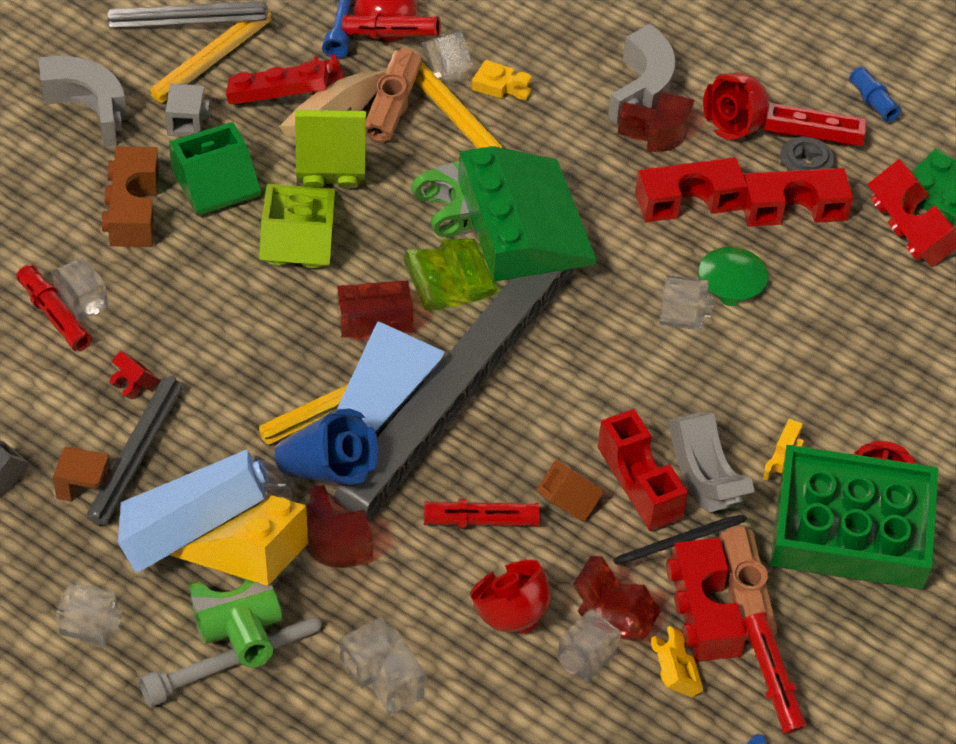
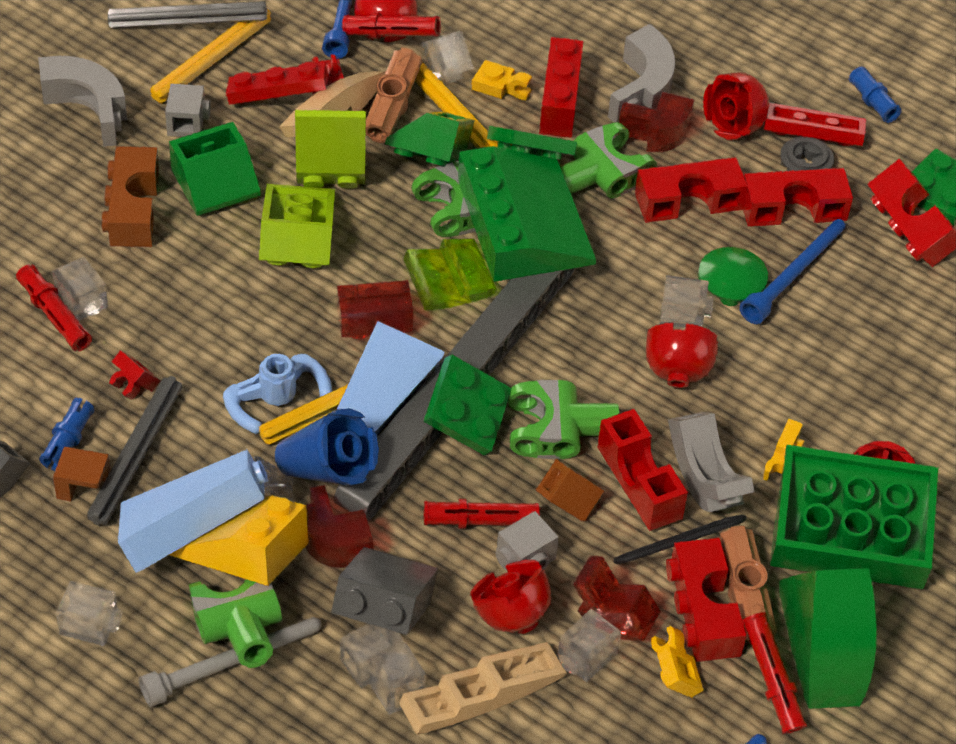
(67, 432): none -> blue pin
(274, 385): none -> light blue piece
(384, 590): none -> dark grey brick
(434, 135): none -> green slope
(467, 404): none -> green plate
(482, 689): none -> tan slope
(527, 540): none -> light grey brick
(531, 143): none -> green plate
(560, 419): none -> bright green connector
(561, 87): none -> red arch
(602, 164): none -> bright green connector
(681, 354): none -> red cylinder
(758, 305): none -> blue piece
(831, 634): none -> green piece

